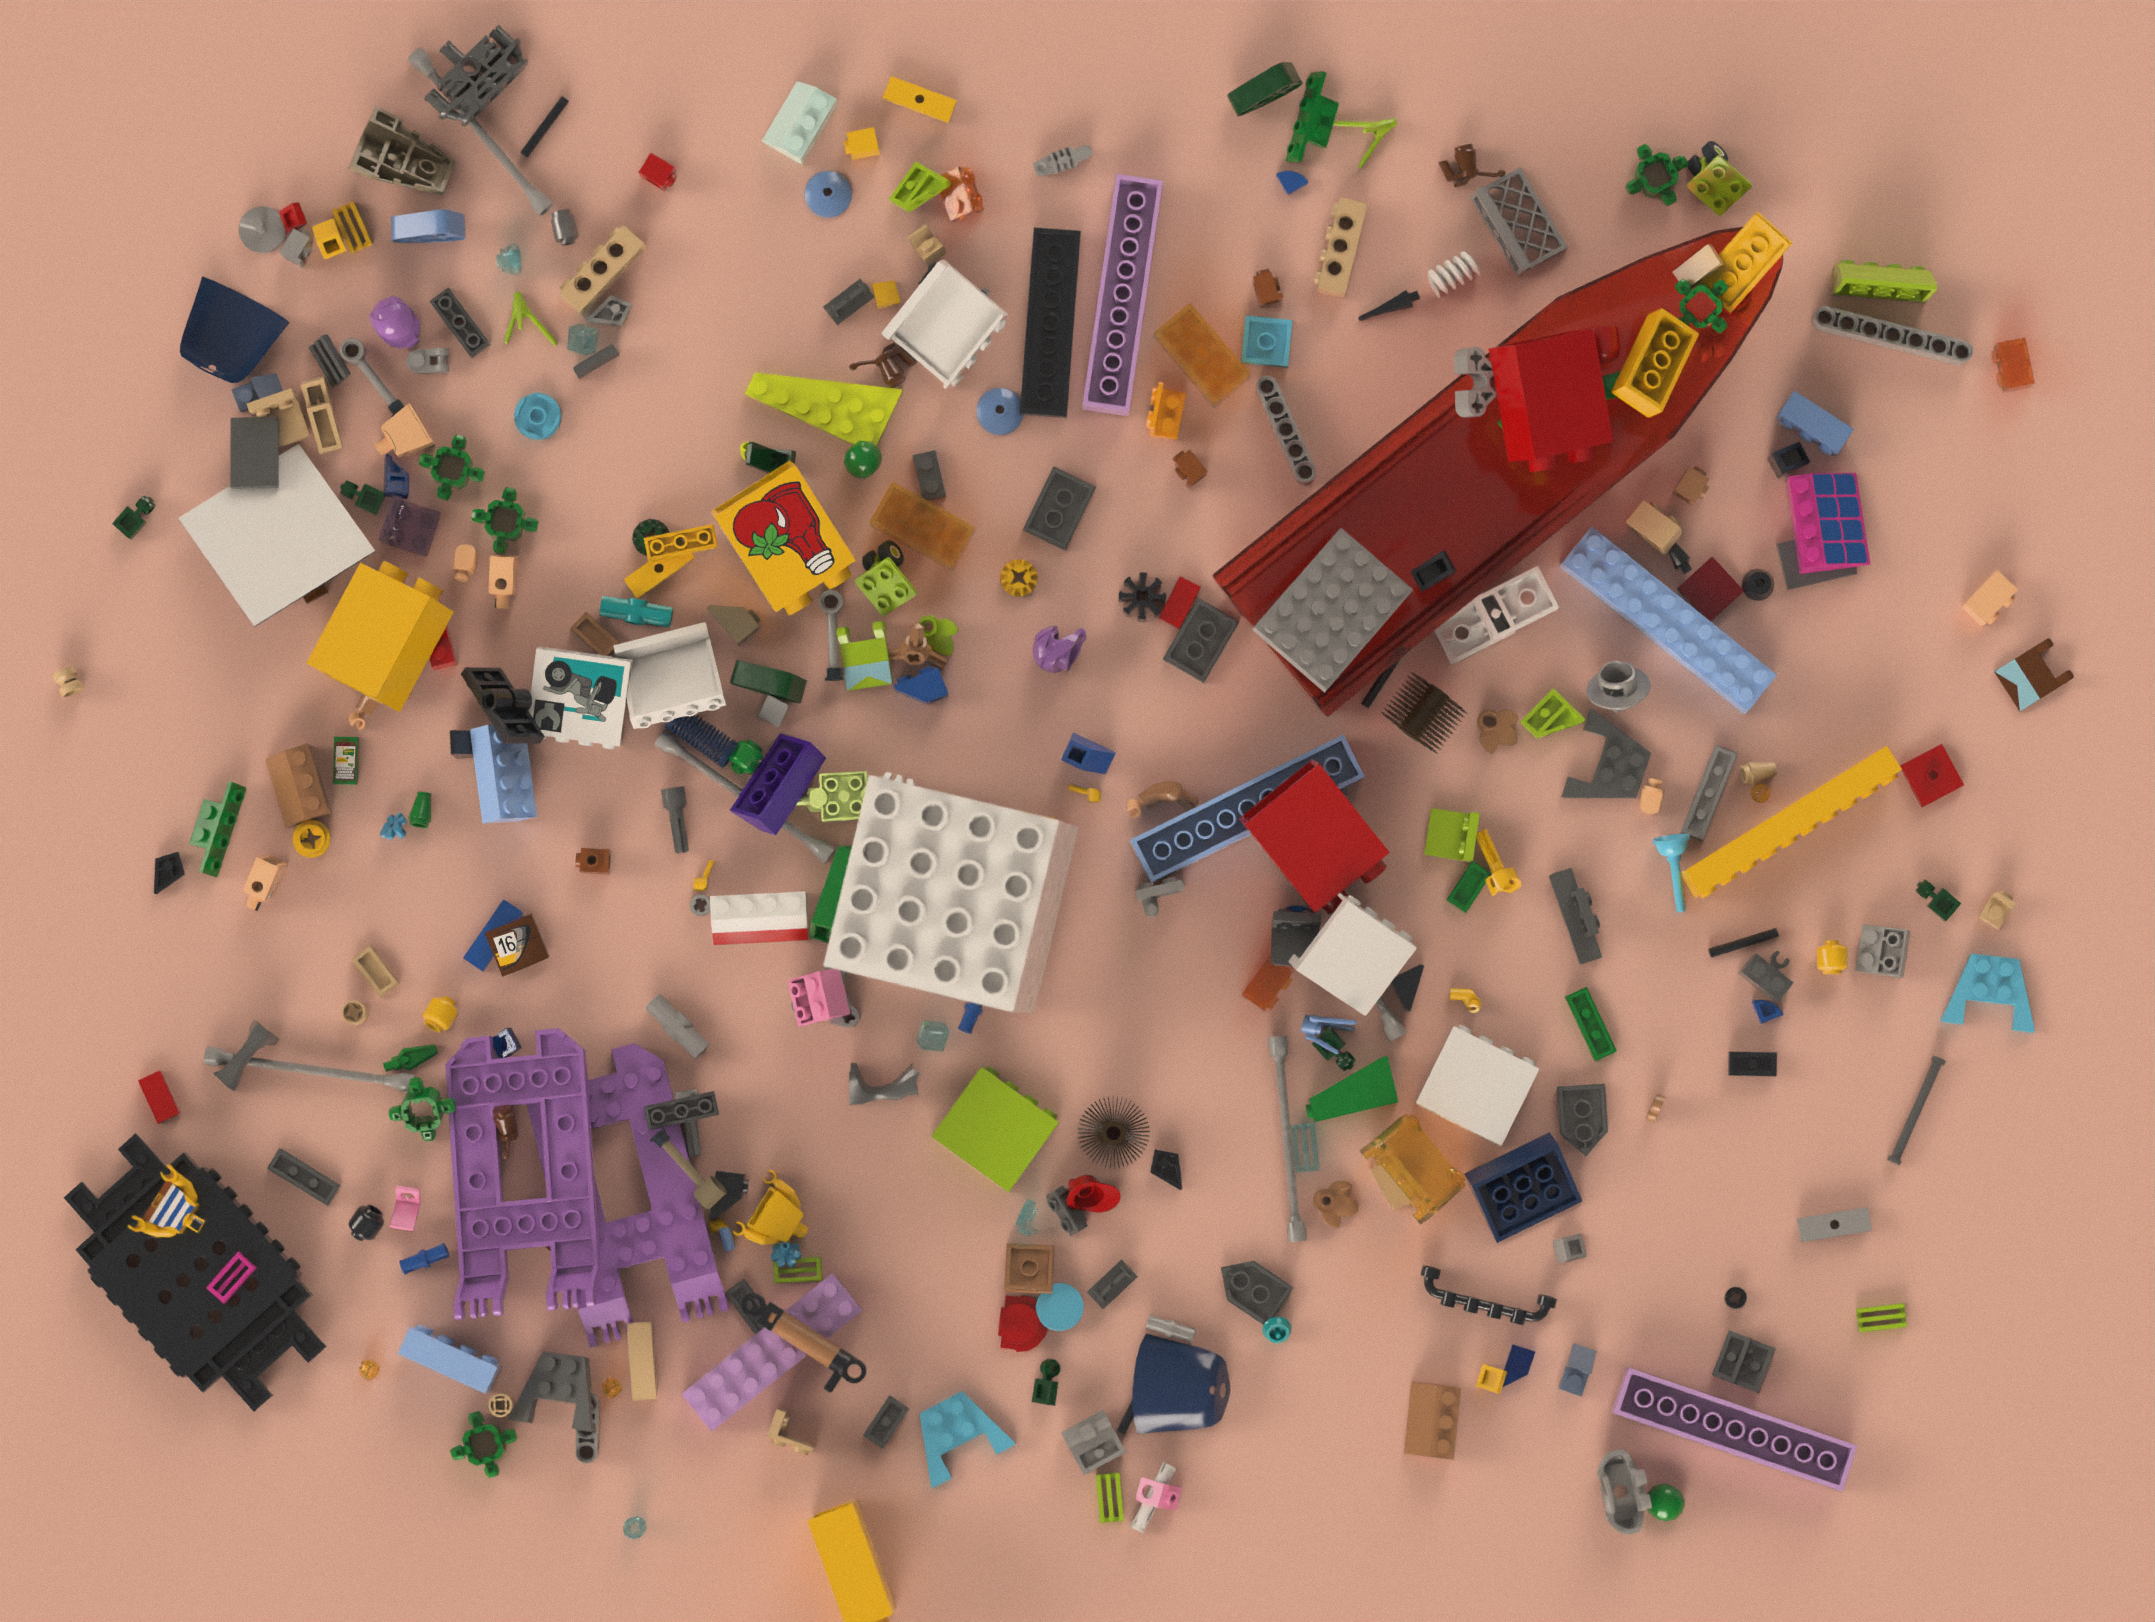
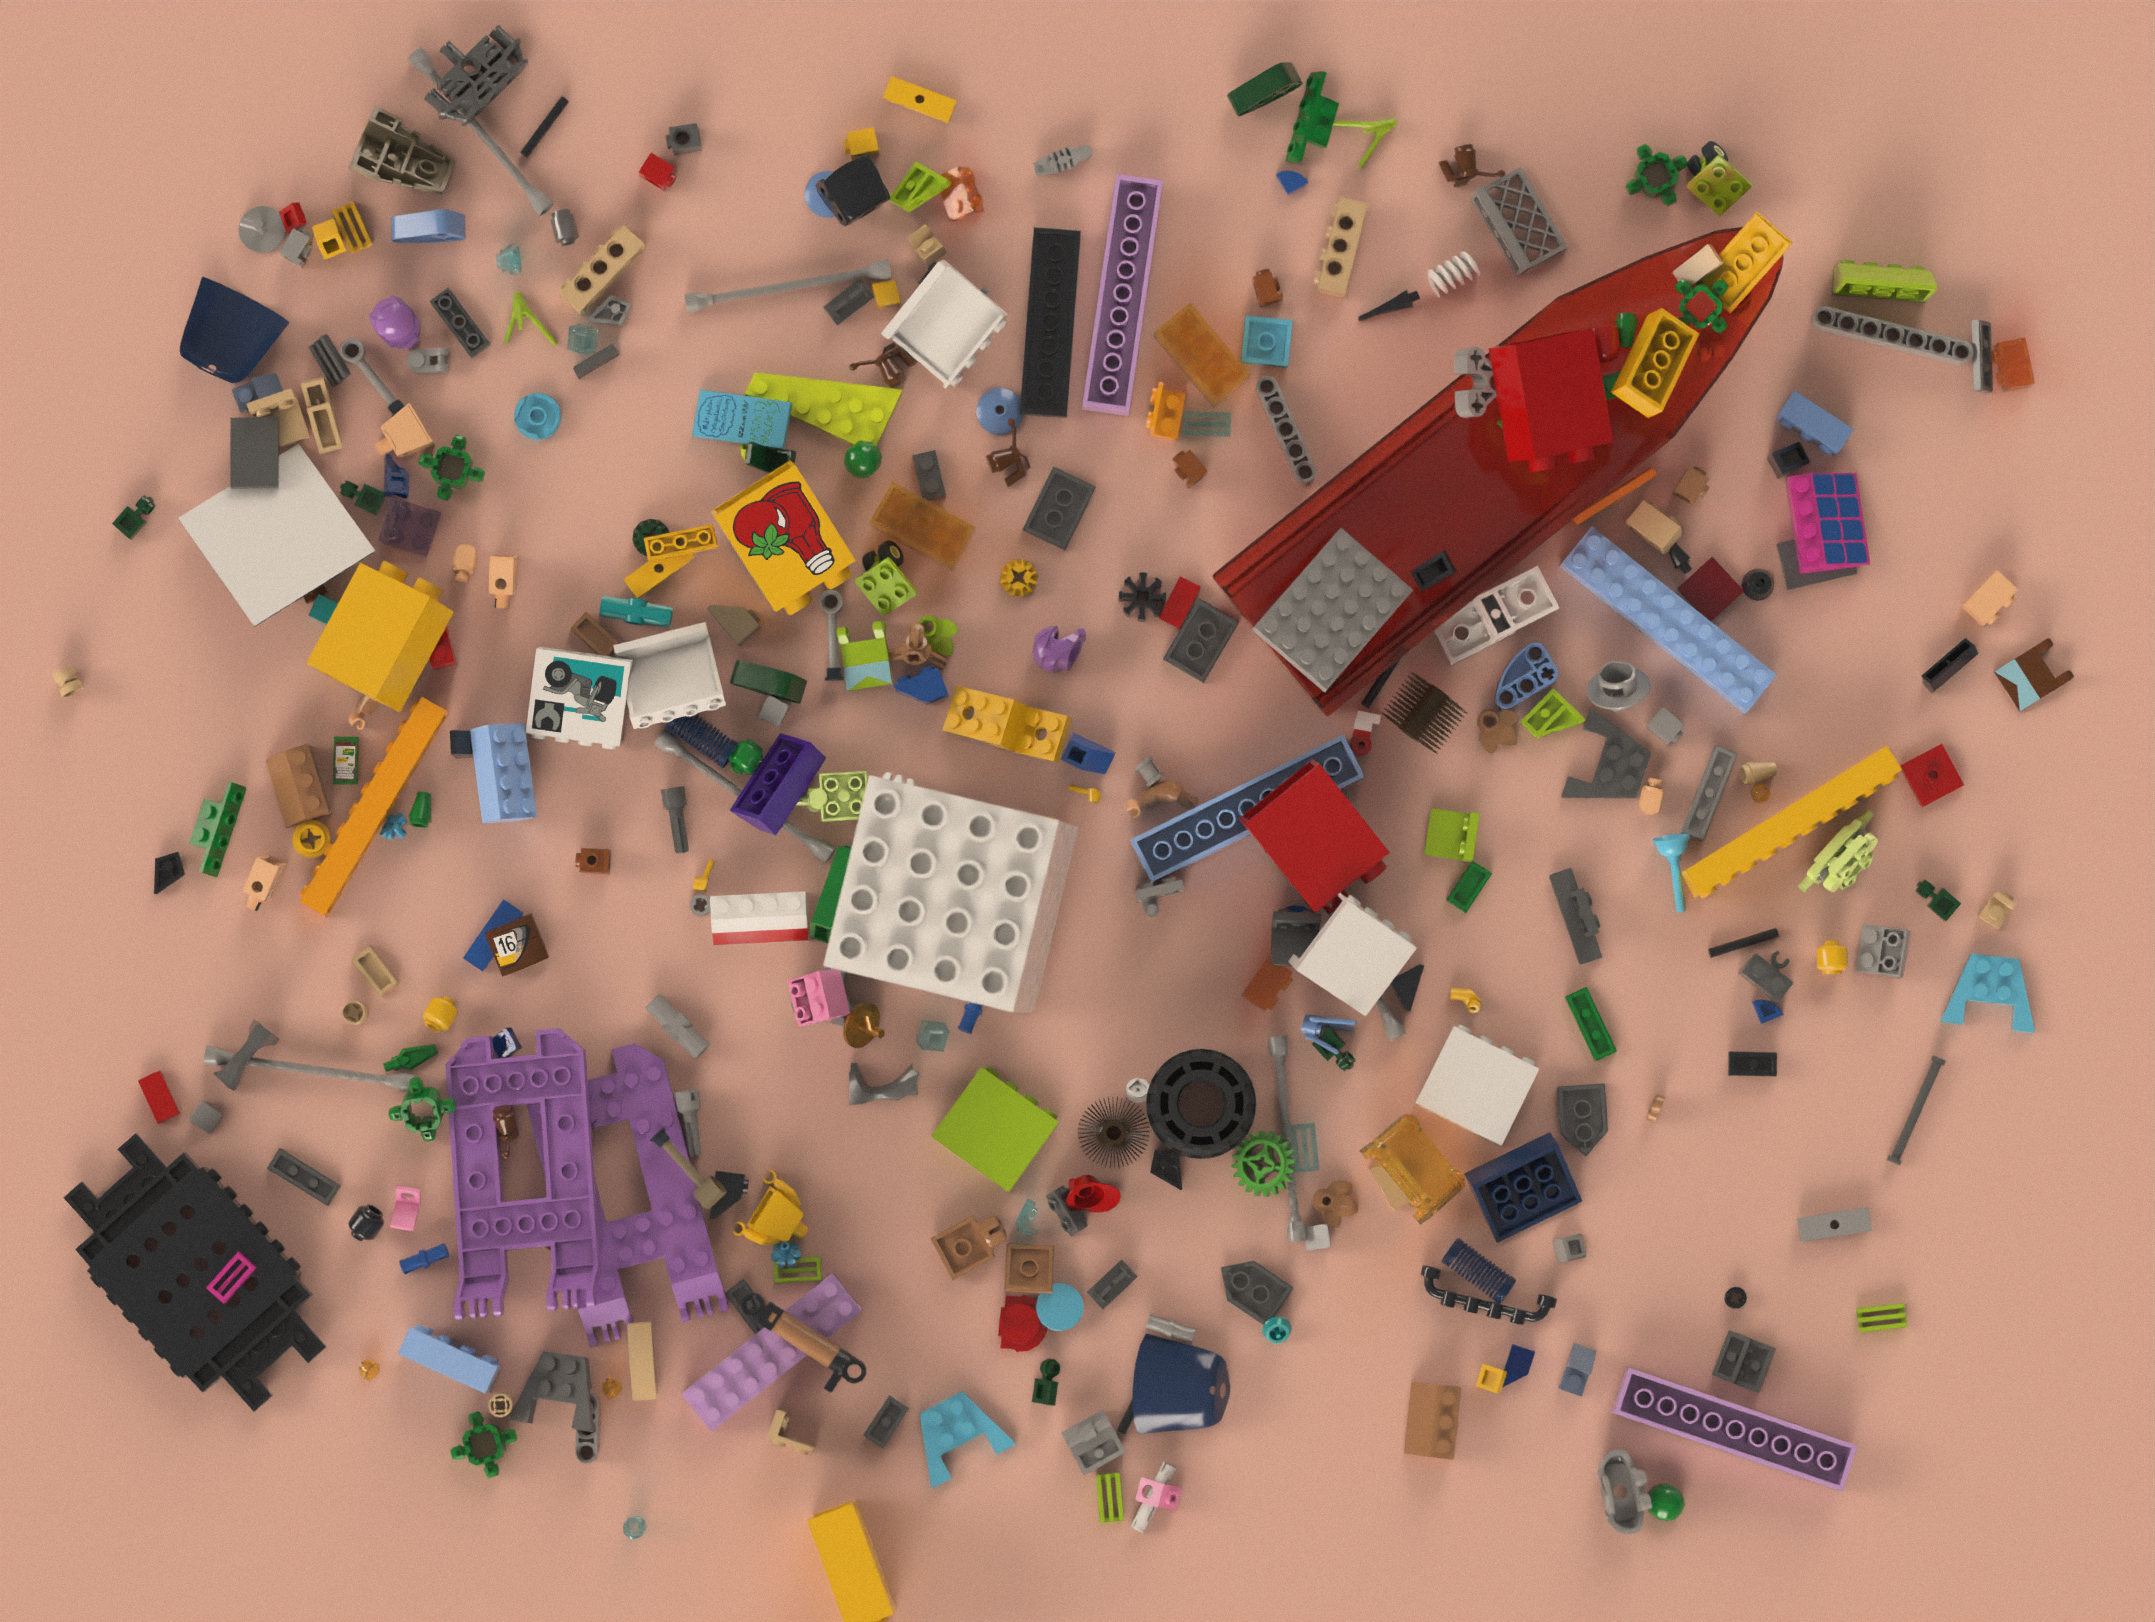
(171, 1209): torso -> none
(205, 1117): none -> light grey slope
(323, 609): none -> teal brick
(374, 806): none -> light orange brick
(500, 544): green piece -> none
(503, 705): black plate -> none
(692, 145): none -> dark grey brick
(696, 1107): dark grey tile -> none
(698, 301): none -> light grey hose
(725, 1233): arm -> none
(742, 419): none -> medium azure tile
(800, 121): light aqua slope -> none
(853, 190): none -> black piece
(862, 1025): none -> pearl gold shield
(968, 1244): none -> medium nougat plate
(1002, 459): none -> reddish brown piece
(1007, 724): none -> yellow bracket
(1137, 1090): none -> white tile
(1149, 772): none -> light grey bush
(1193, 1140): none -> black tyre
(1214, 433): none -> clear light blue tile
(1261, 1172): none -> bright green gear
(1317, 1237): none -> light grey slope
(1359, 1092): green slope -> none
(1360, 739): none -> leg
(1457, 1247): none -> dark blue piece
(1501, 878): yellow piece -> none
(1526, 669): none -> medium blue beam
(1614, 495): none -> orange tile
(1627, 327): none -> green cone
(1665, 726): none -> light grey brick
(1843, 857): none -> yellowish green piece
(1951, 668): none -> black piece
(1982, 356): none -> dark grey tile

